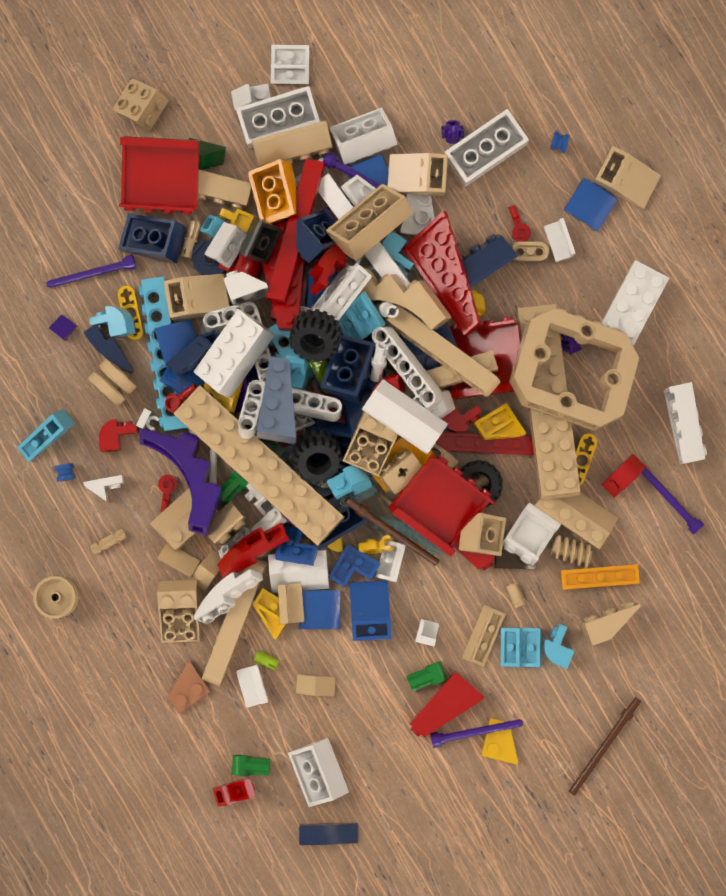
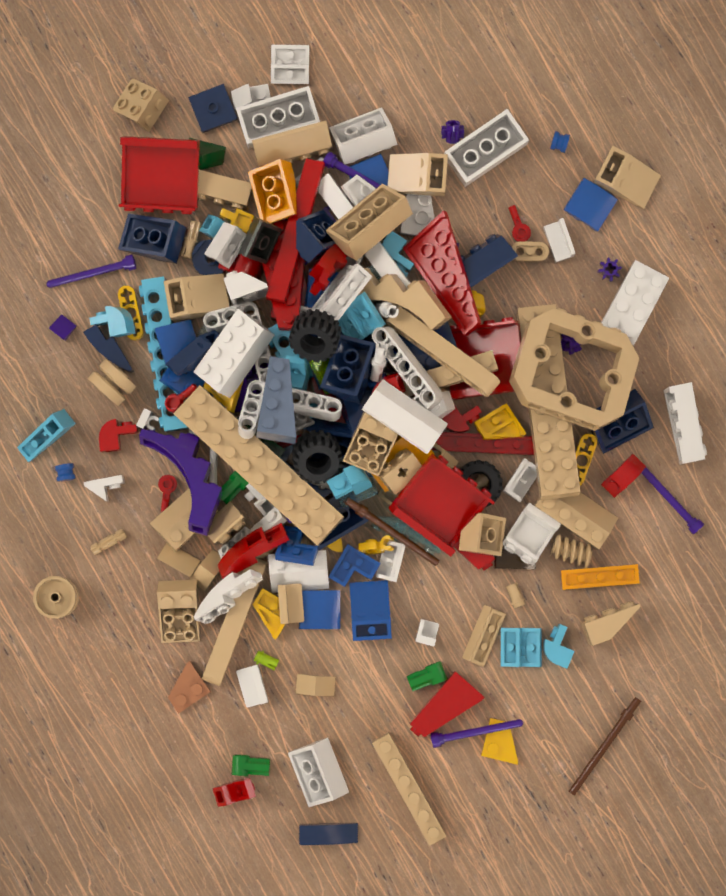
(213, 108): none -> dark blue plate
(409, 788): none -> tan brick
(521, 480): none -> white hinge
(606, 274): none -> dark purple gear
(632, 424): none -> dark blue slope

